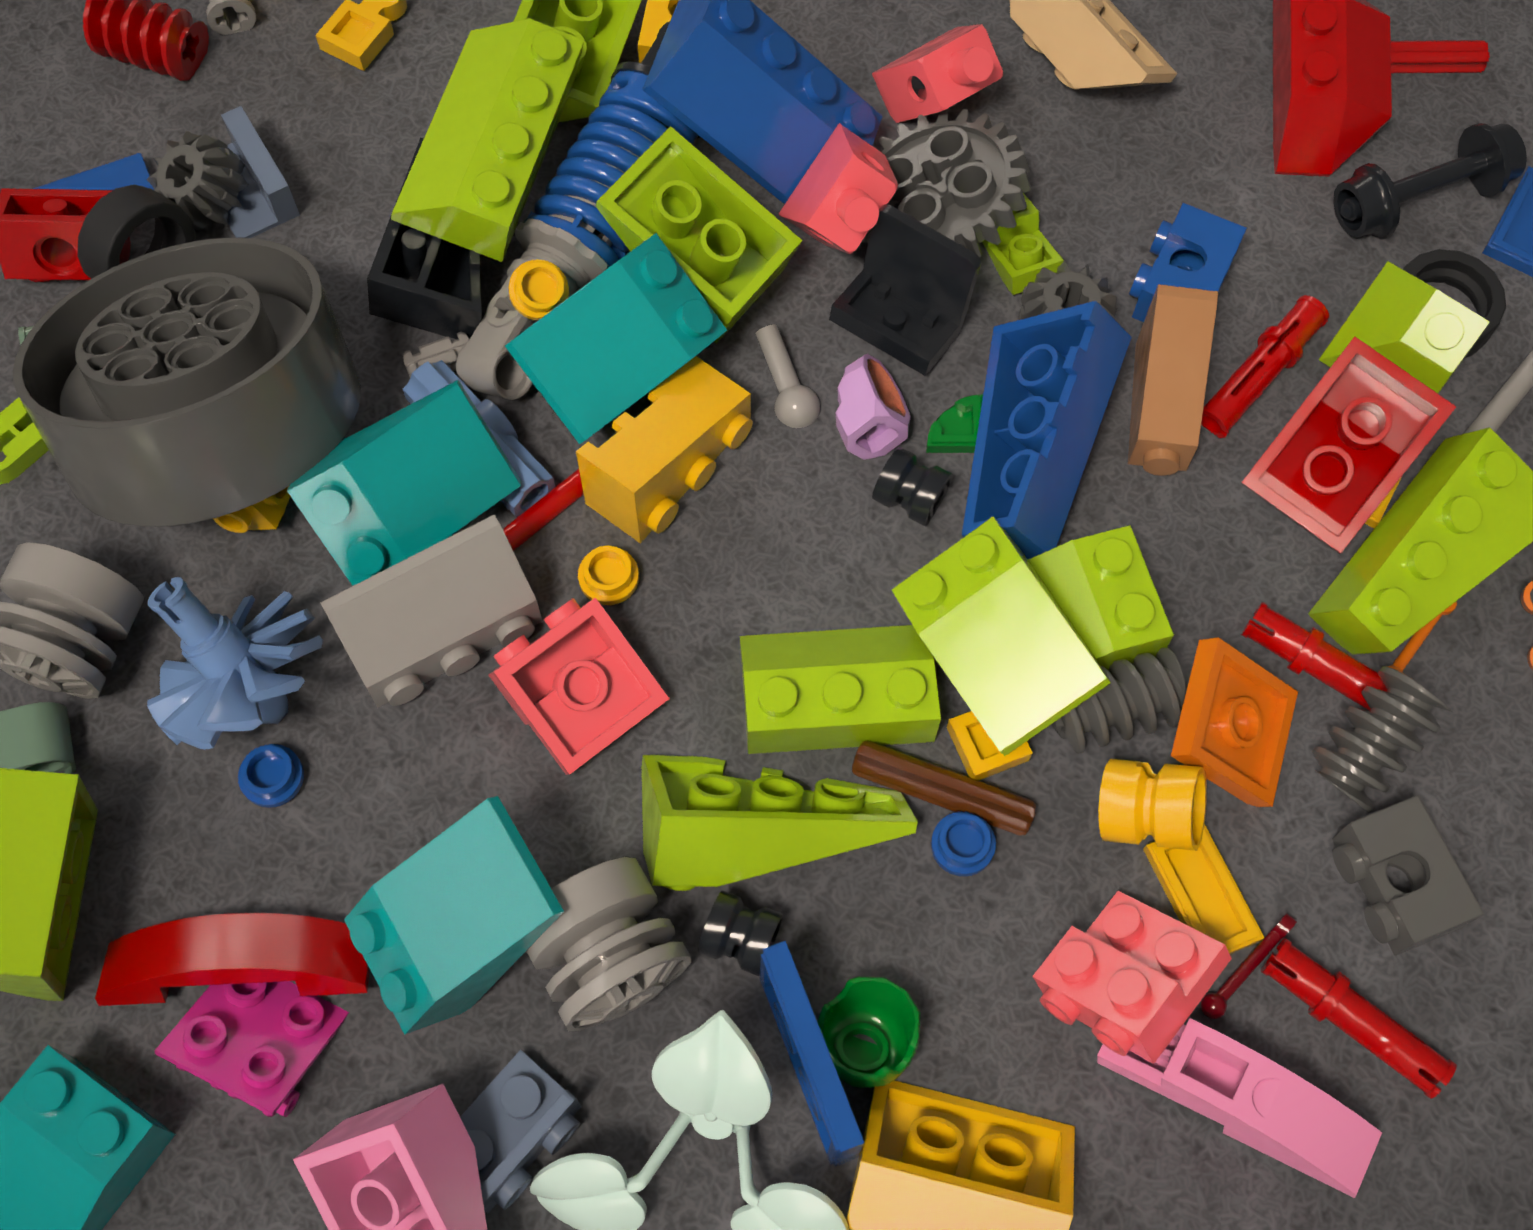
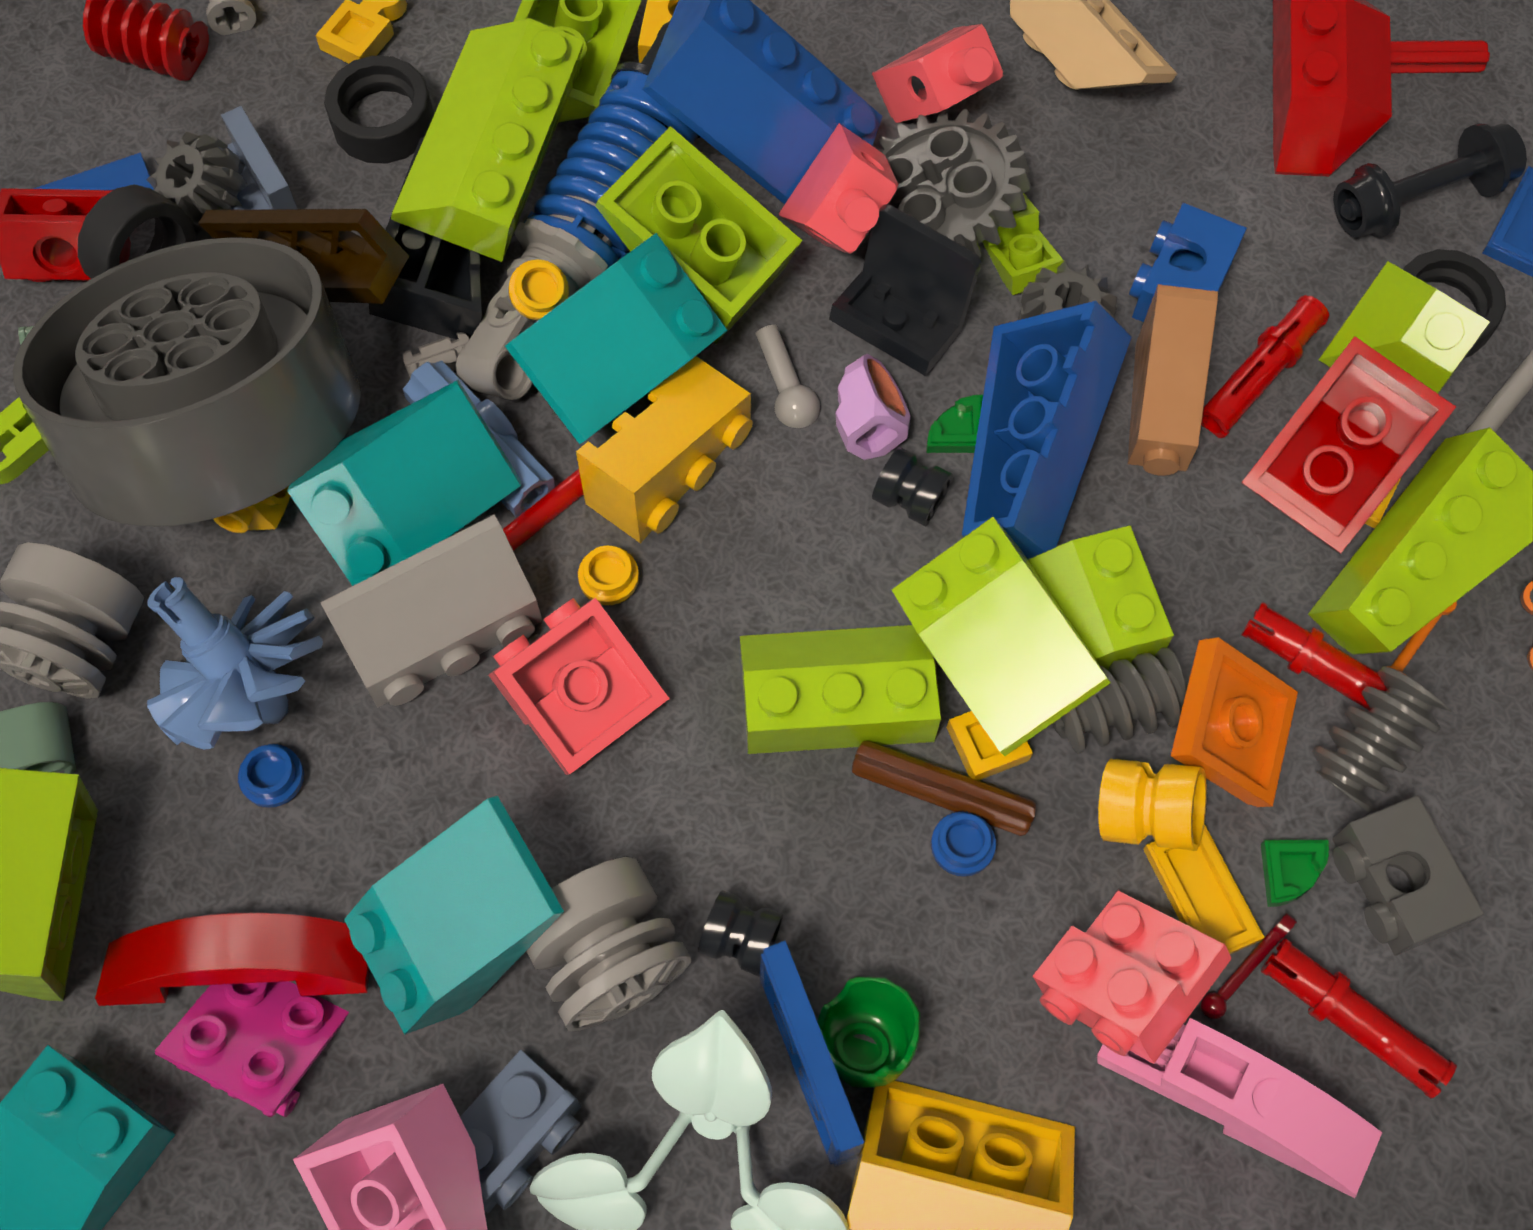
(348, 265): none -> dark brown fence
(367, 77): none -> black tyre
(730, 829): lime wedge -> none
(1291, 868): none -> green tile

